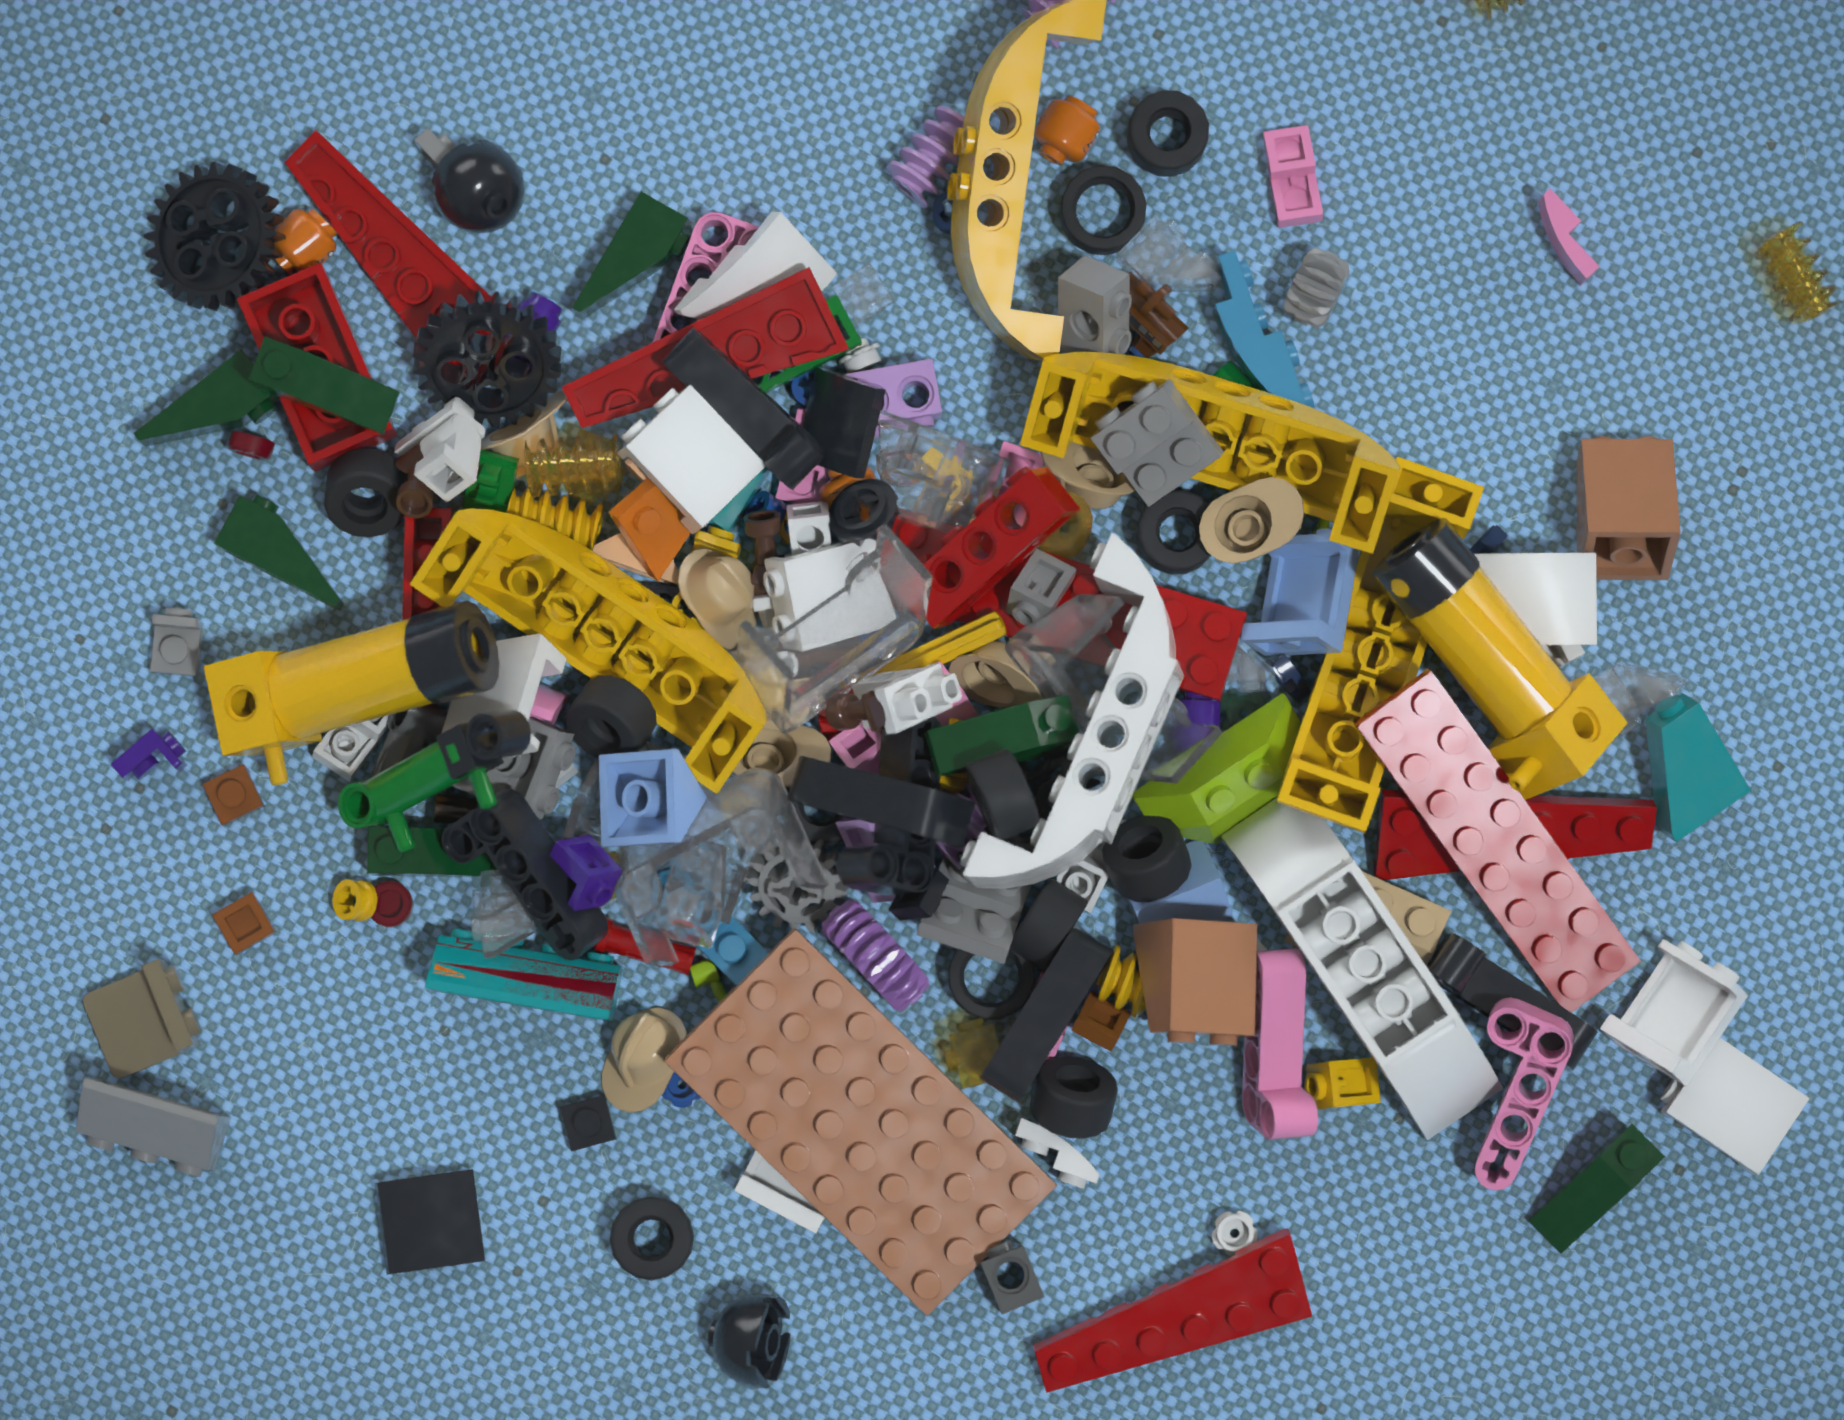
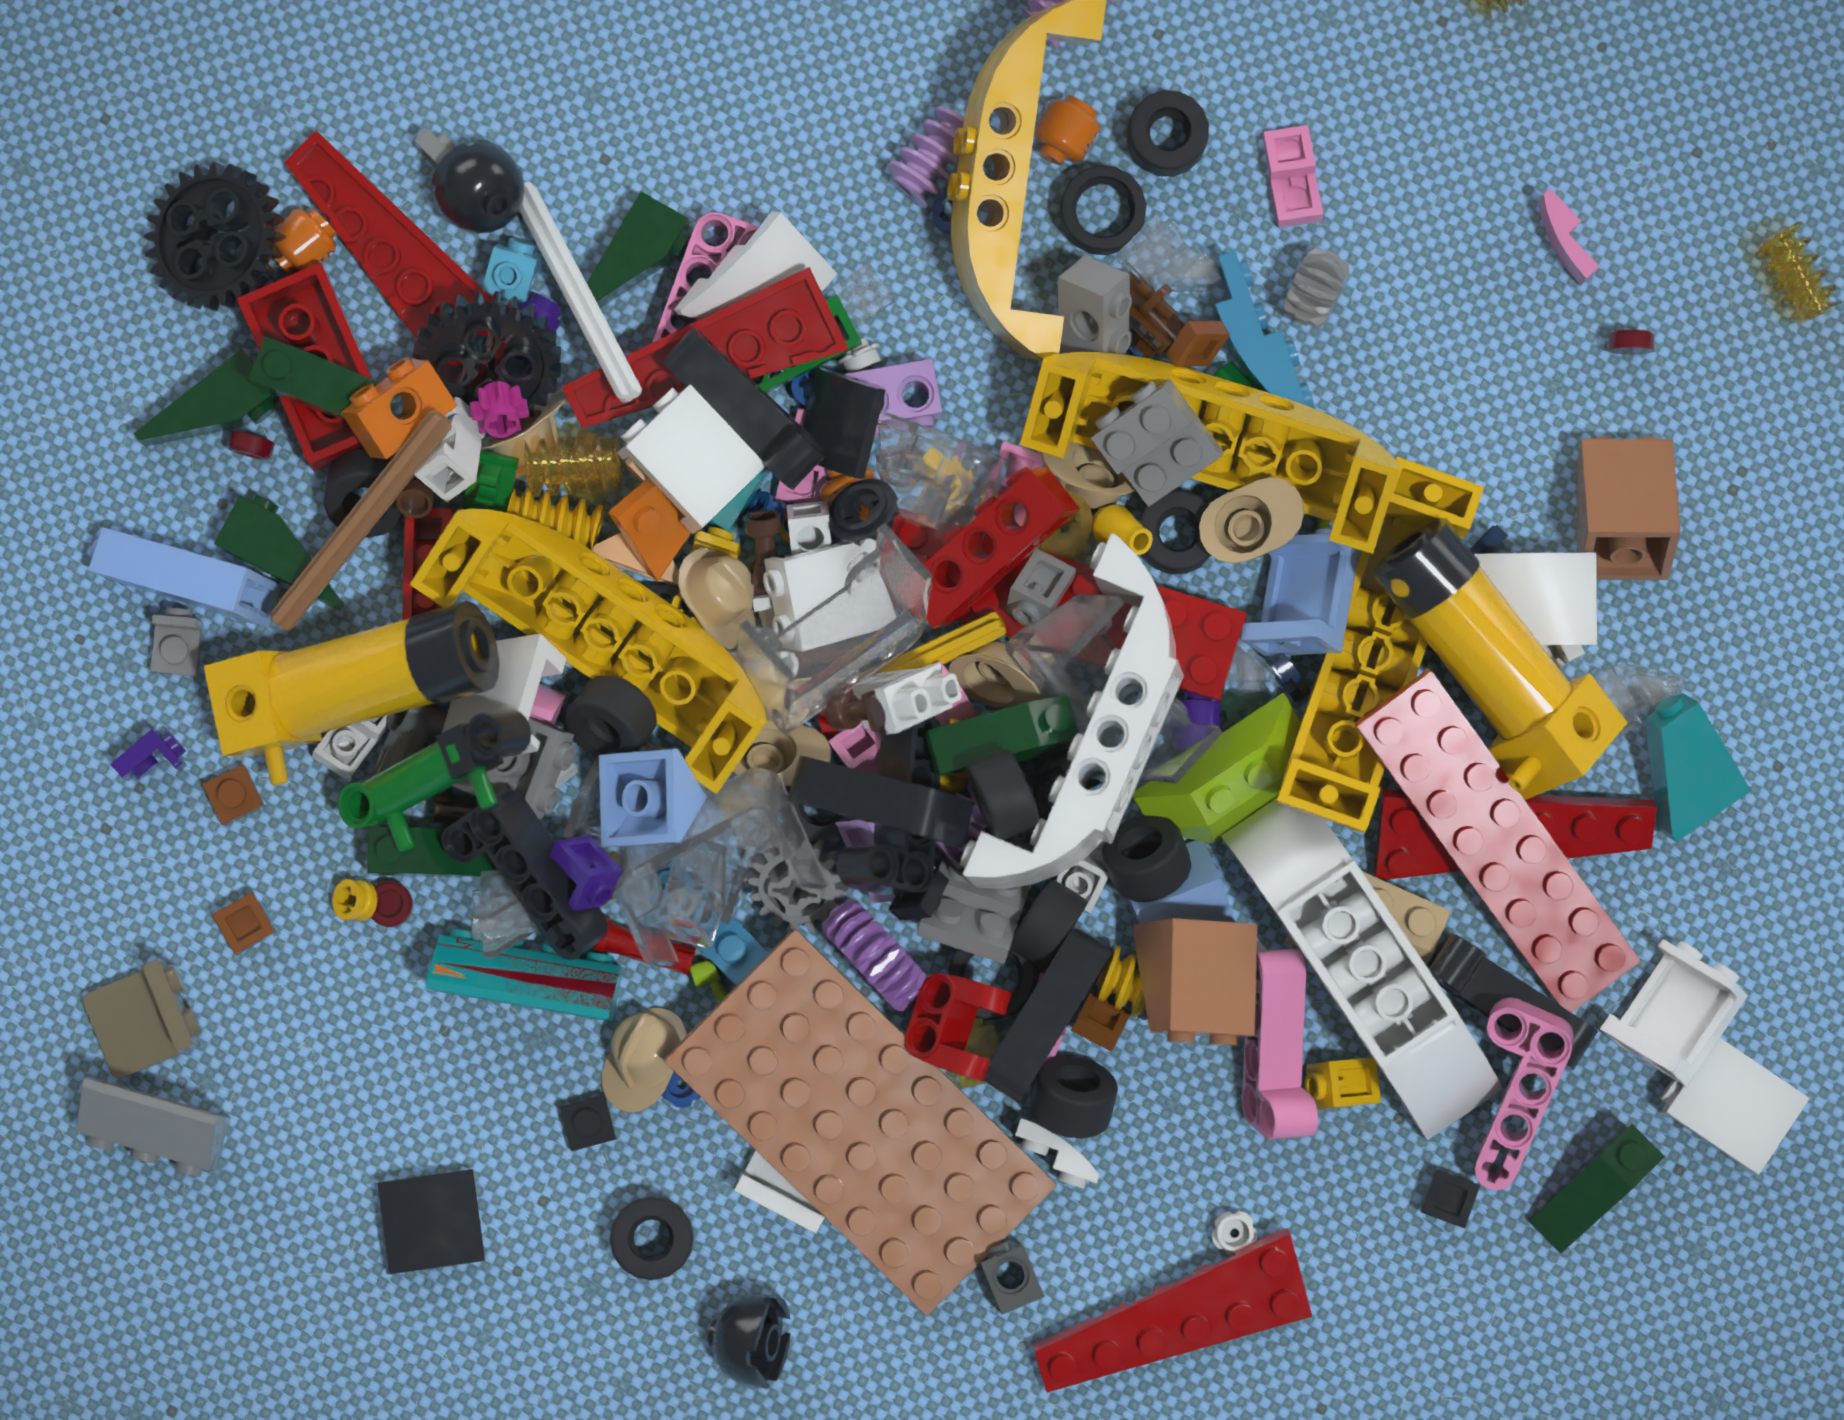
(184, 576): none -> light blue slope
(361, 520): none -> medium nougat axle
(371, 413): none -> orange brick
(499, 409): none -> dark pink gear
(512, 269): none -> medium azure bracket
(578, 296): none -> white axle
(945, 1019): none -> red piece
(1121, 522): none -> yellow cone
(1198, 343): none -> dark orange plate
(1450, 1198): none -> black plate
(1631, 342): none -> dark red tile

